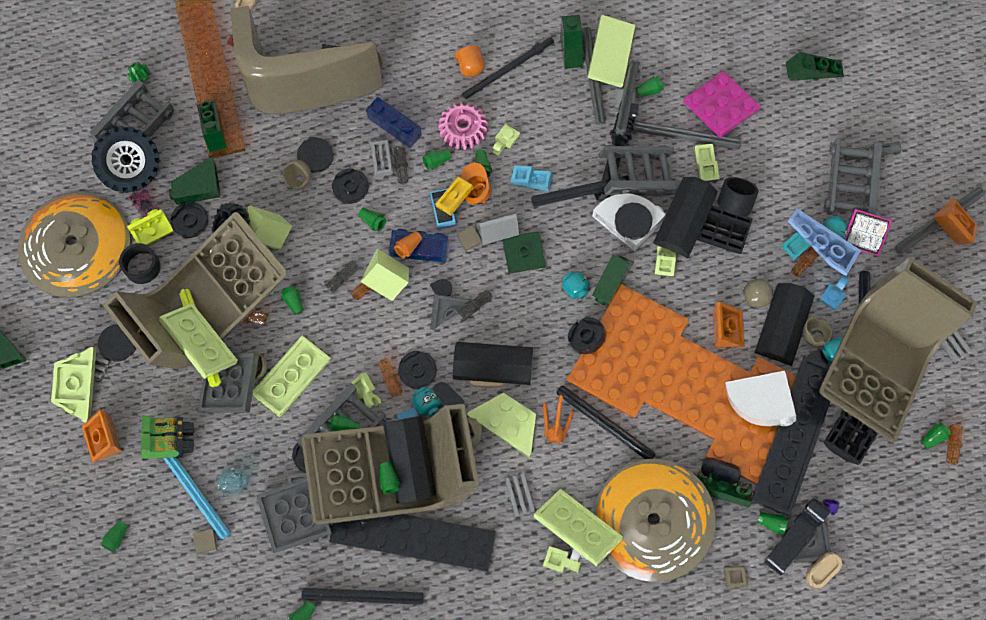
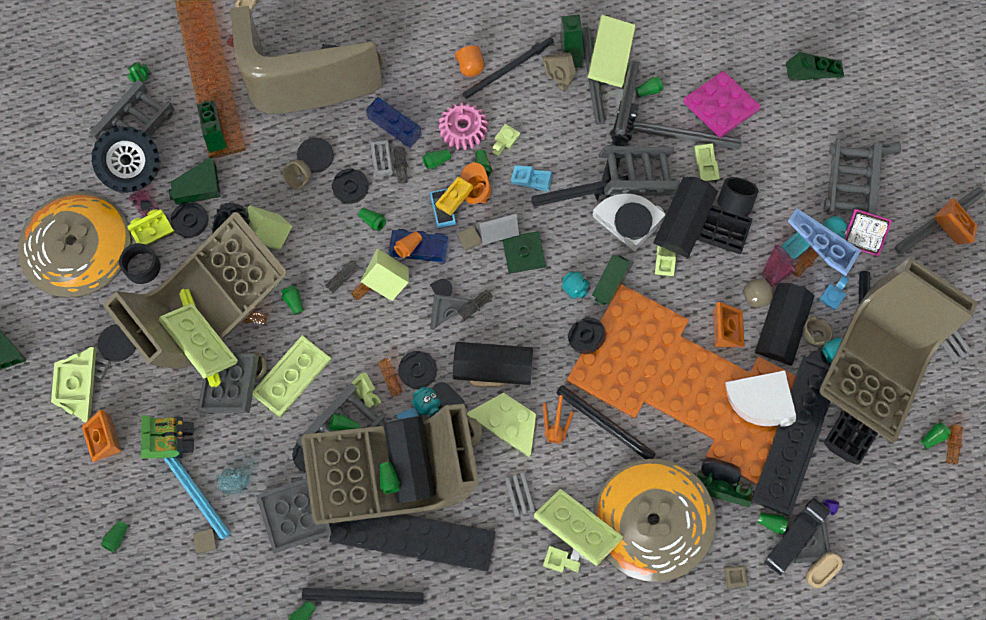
(561, 68): none -> dark tan plate
(778, 266): none -> clear pink slope

